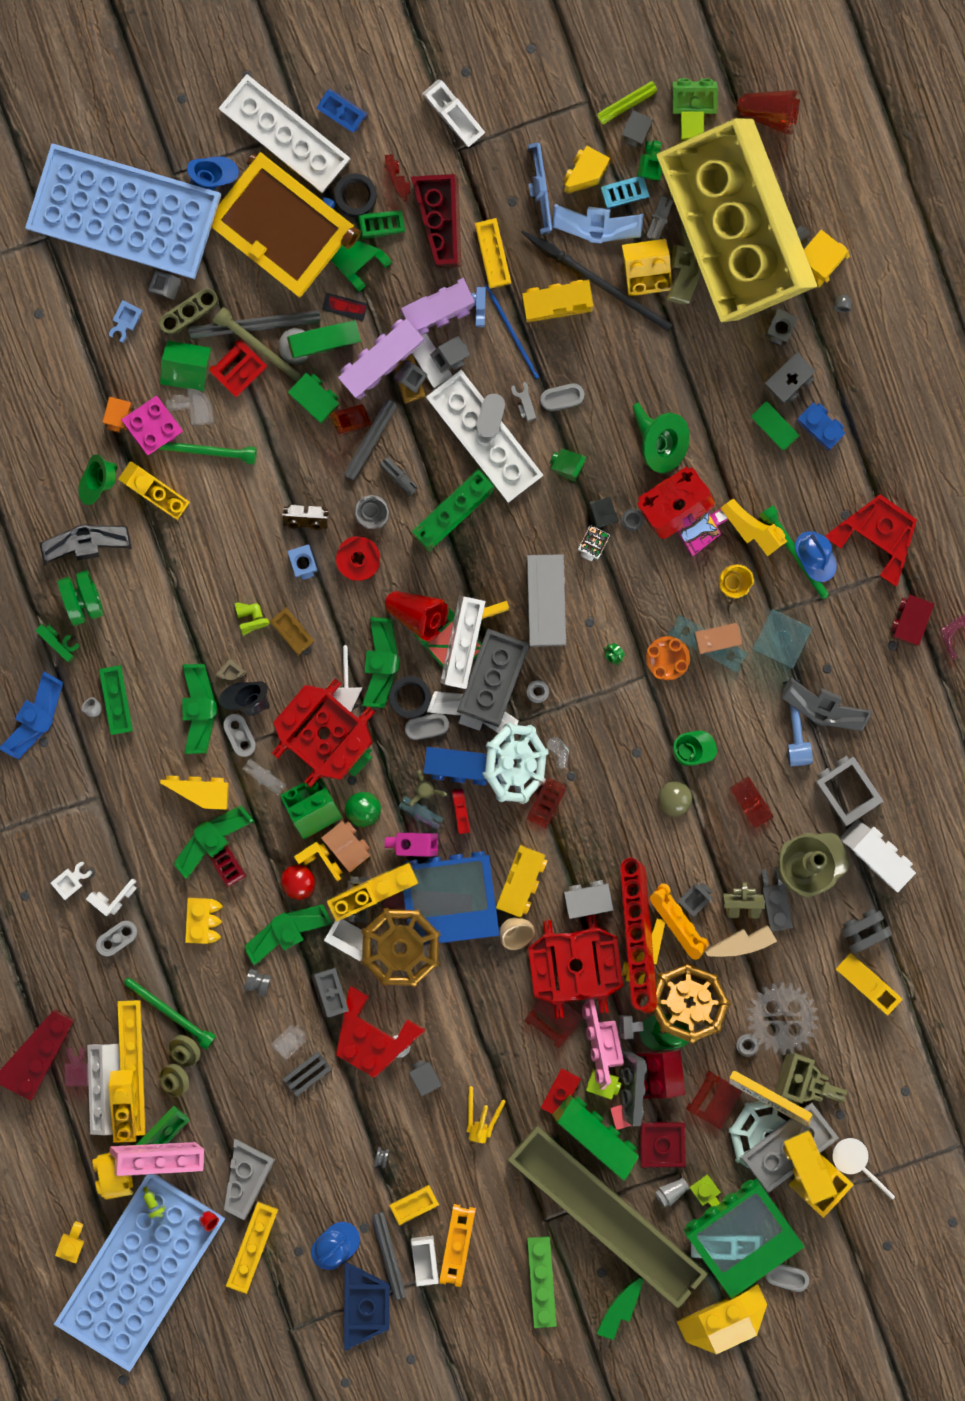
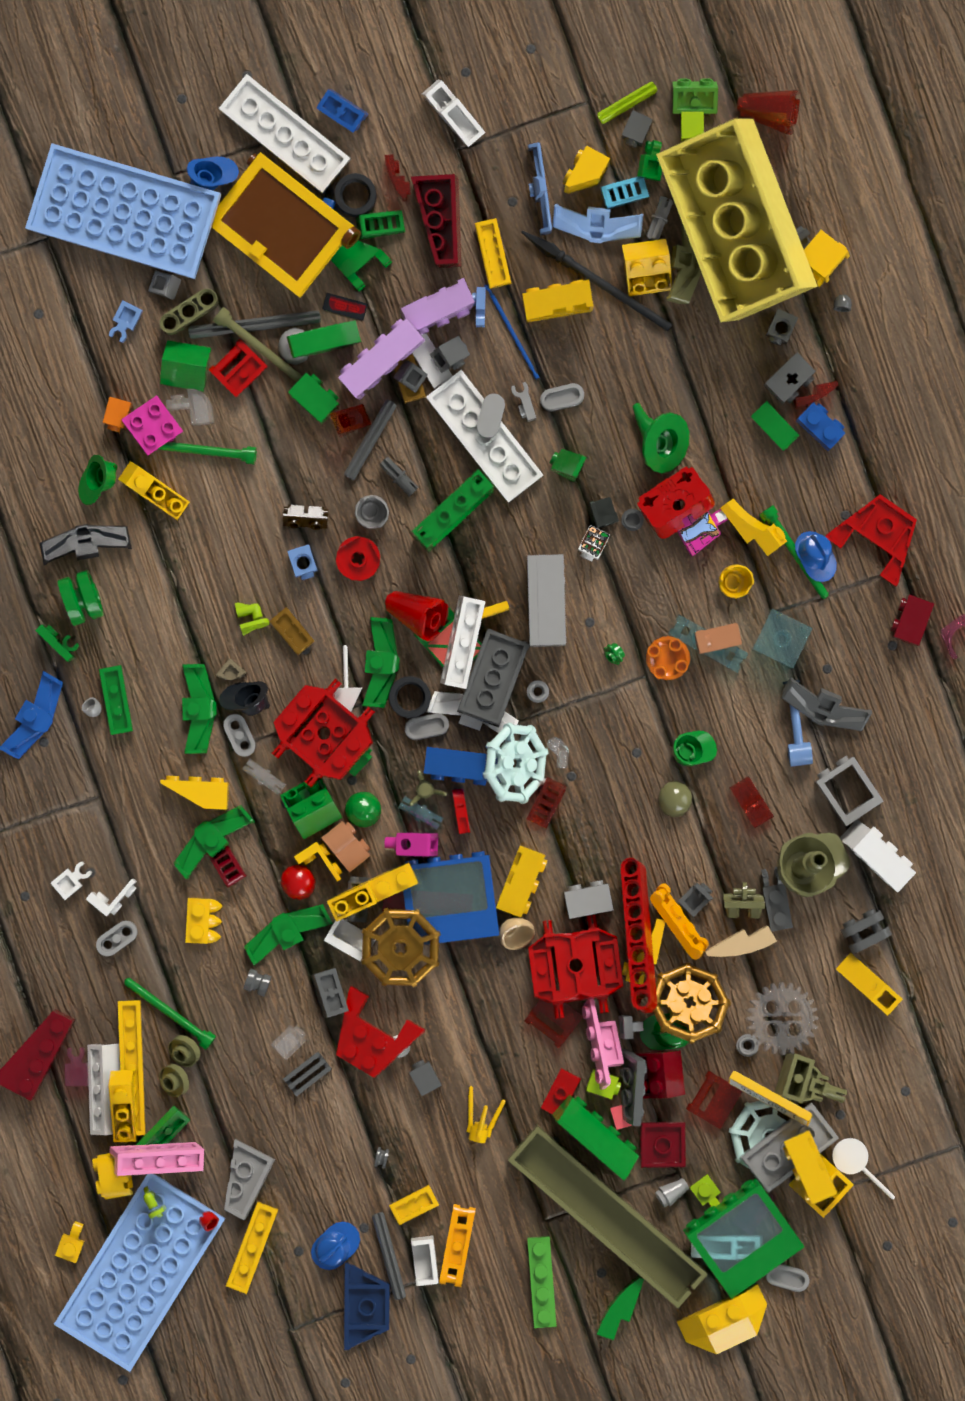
(820, 390): none -> clear red slope

